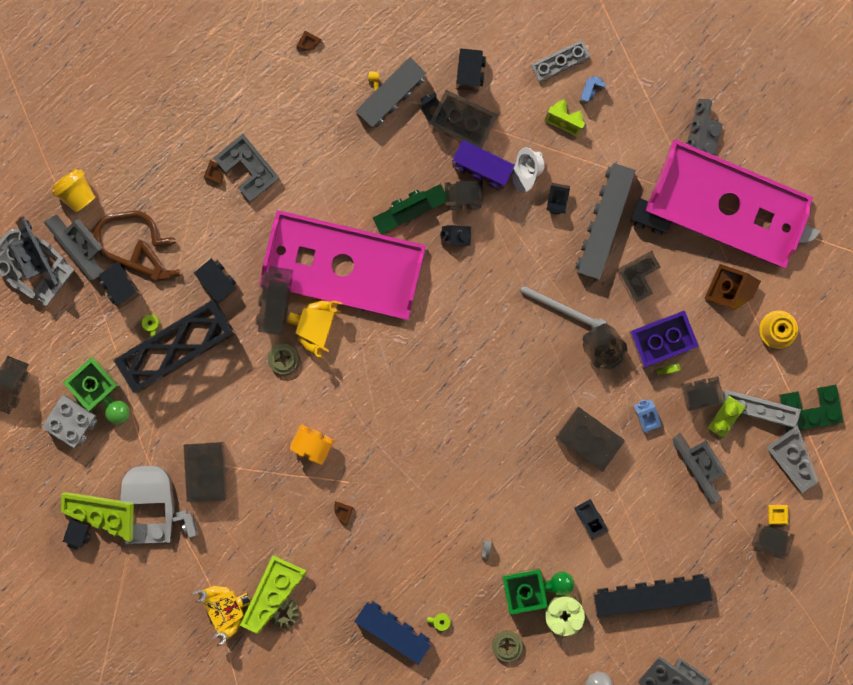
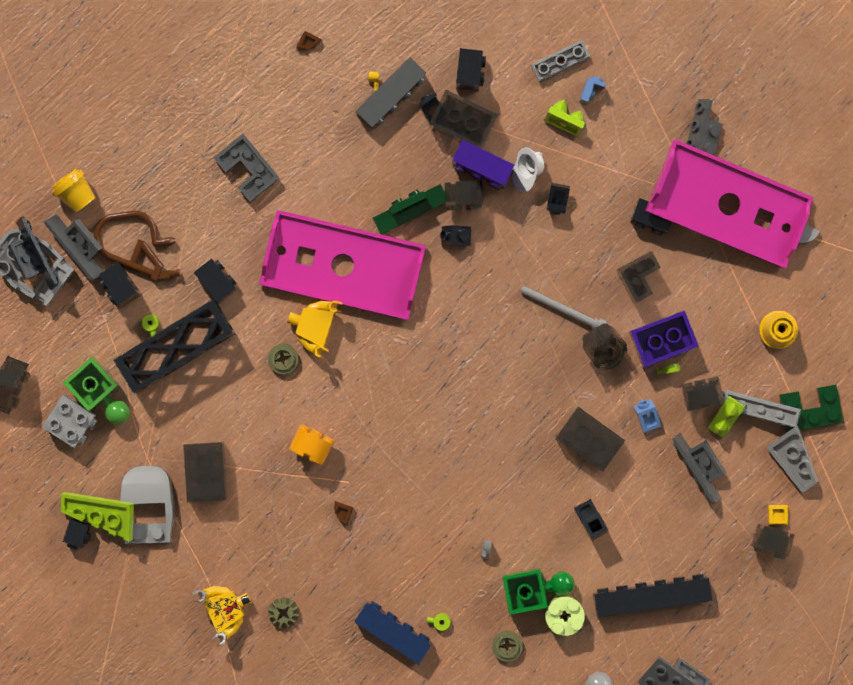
(189, 525): light grey bracket -> none
(213, 173): reddish brown tile -> none
(274, 300): clear smoke brick -> none
(274, 588): lime wing -> none
(606, 221): dark grey brick -> none
(732, 287): reddish brown slope -> none

